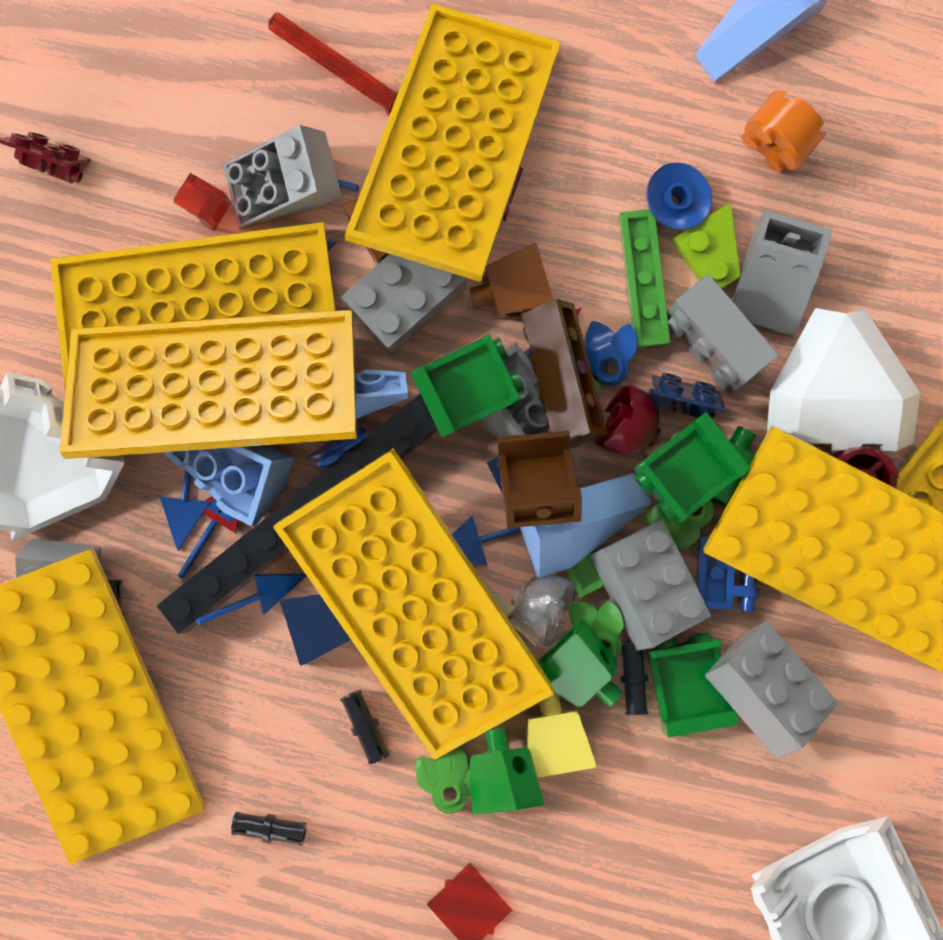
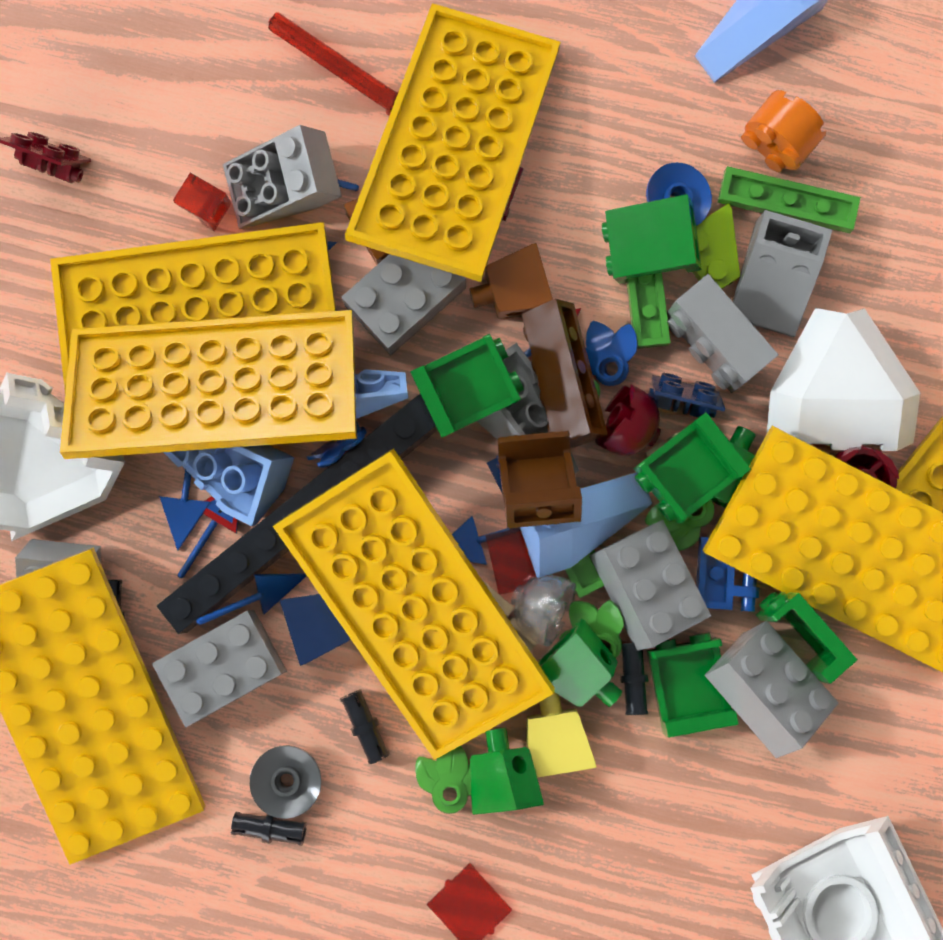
(219, 667): none -> light grey brick
(272, 794): none -> dark grey dish
(509, 559): none -> clear red piece
(651, 238): none -> green panel
(789, 198): none -> bright green plate
(832, 655): none -> green panel

